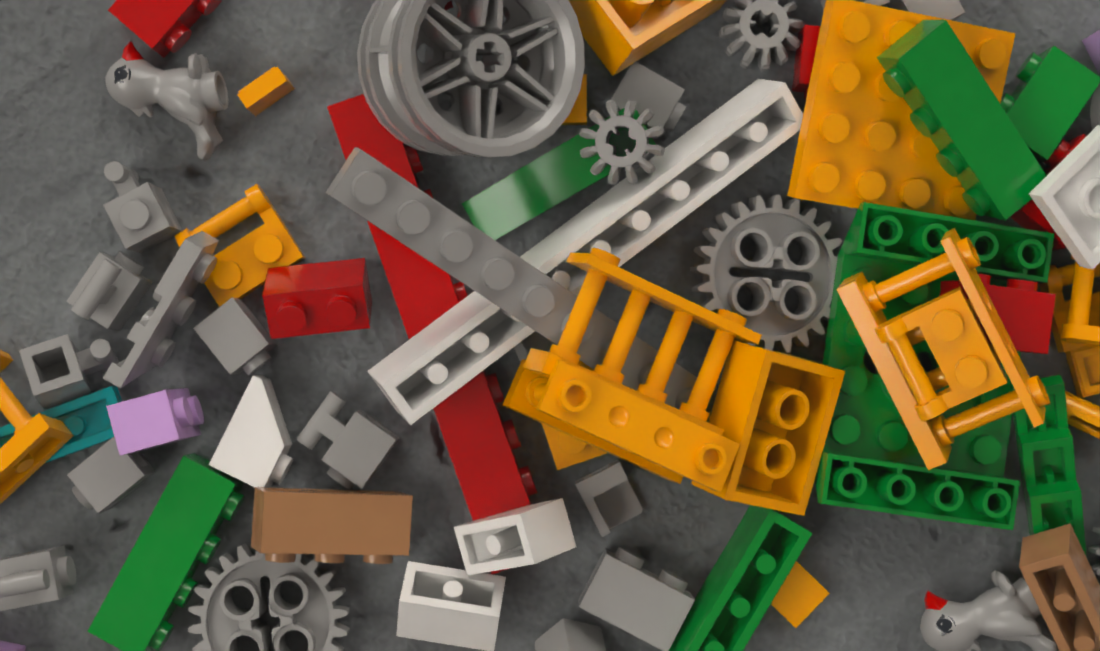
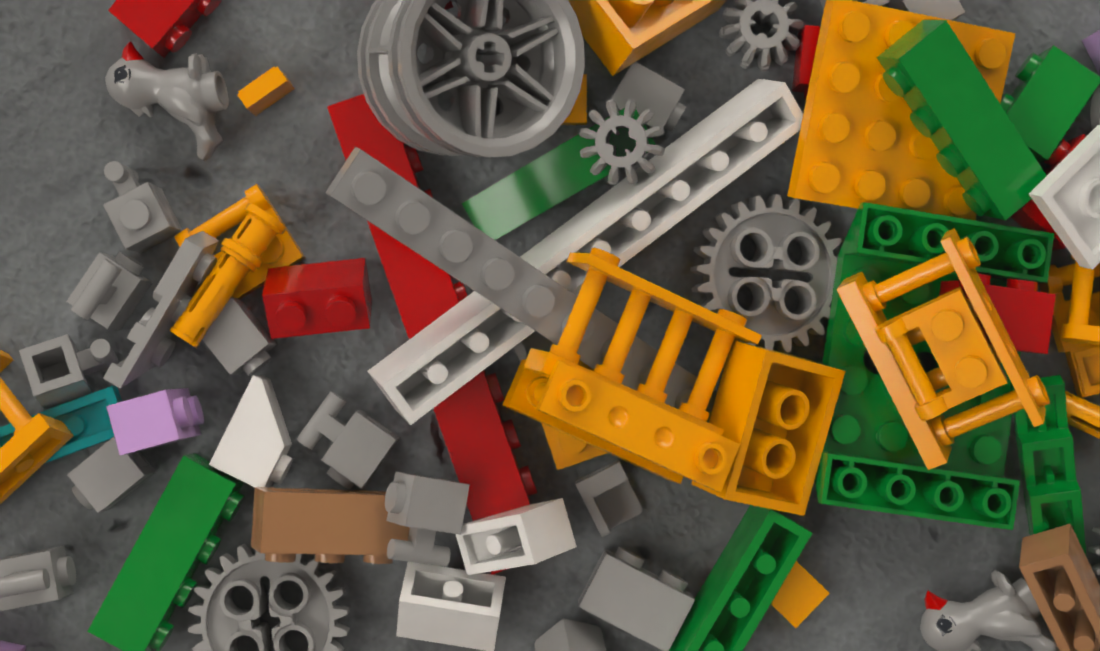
(238, 257): none -> light orange pin
(425, 507): none -> light grey brick

